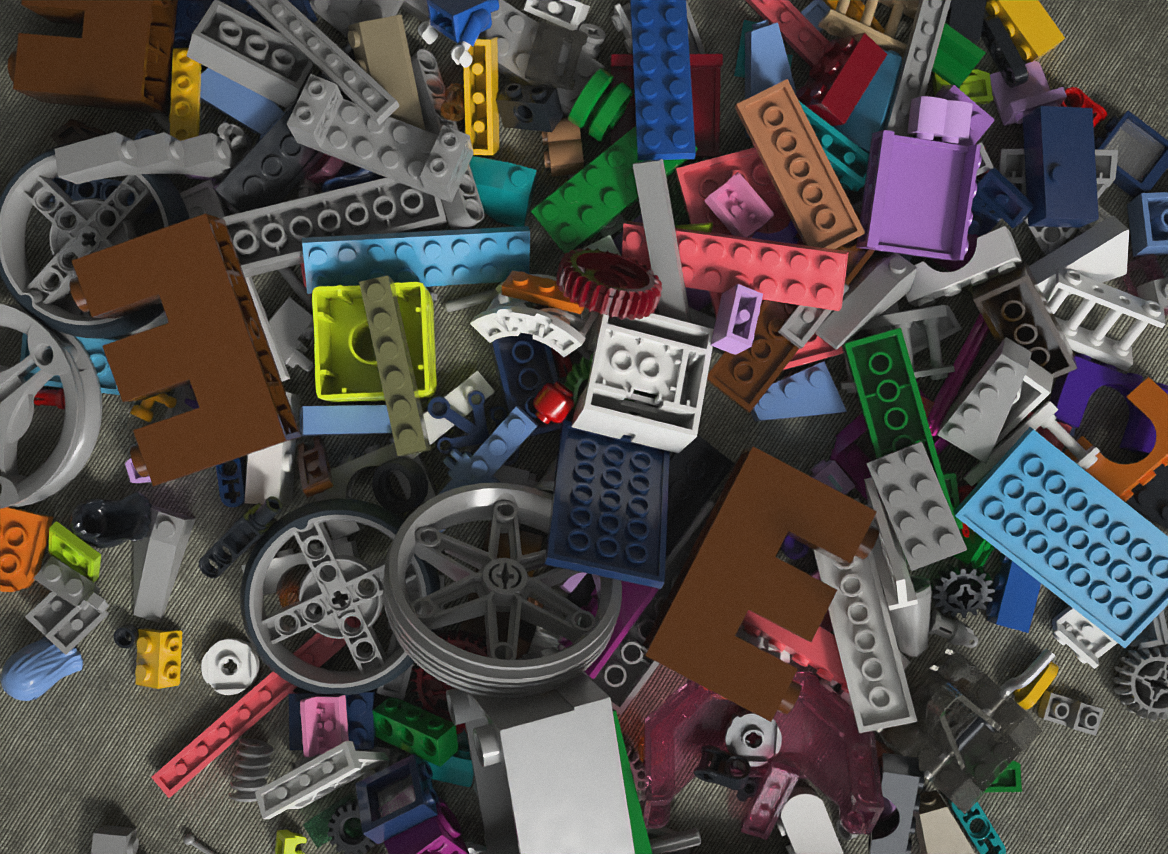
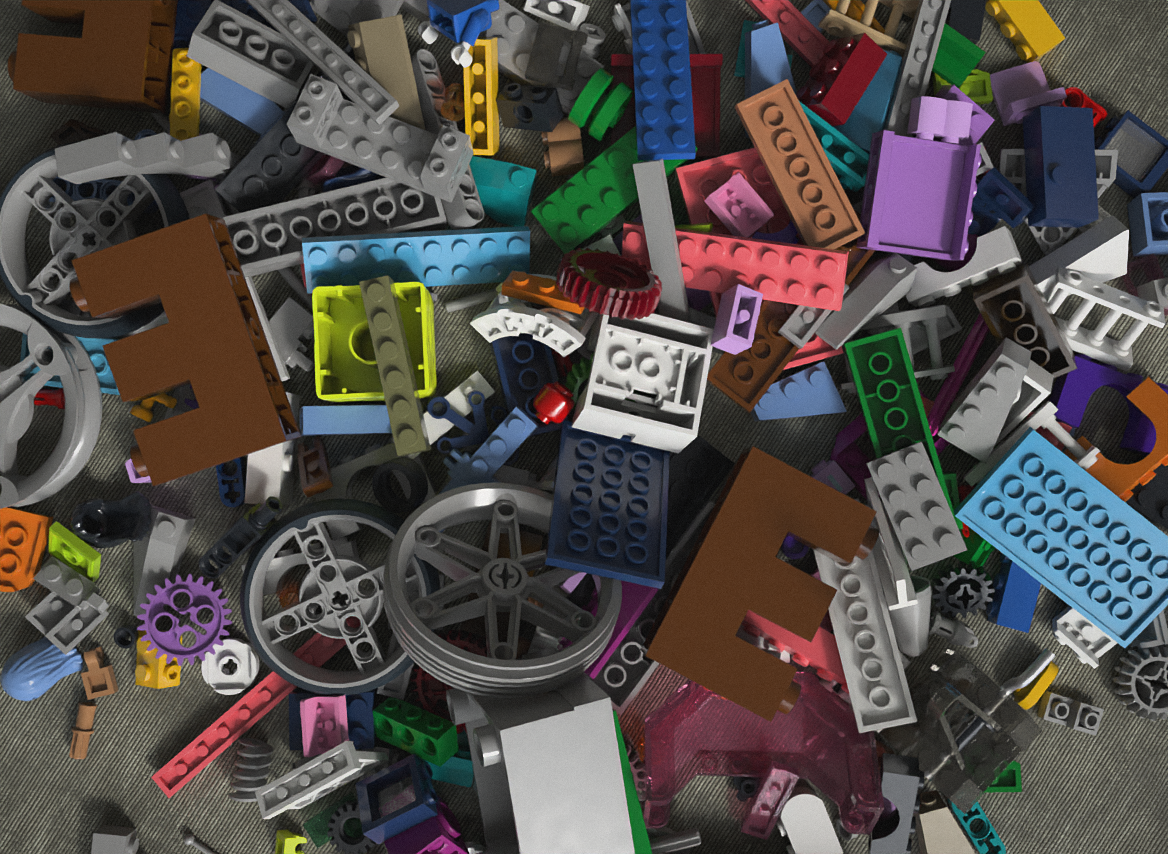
(82, 730): none -> medium nougat axle
(98, 679): none -> medium nougat plate
(169, 641): none -> medium lavender gear
(237, 140): light grey piece -> none
(720, 767): black piece -> none
(764, 748): flat silver plate -> none
(1003, 52): black beam -> none

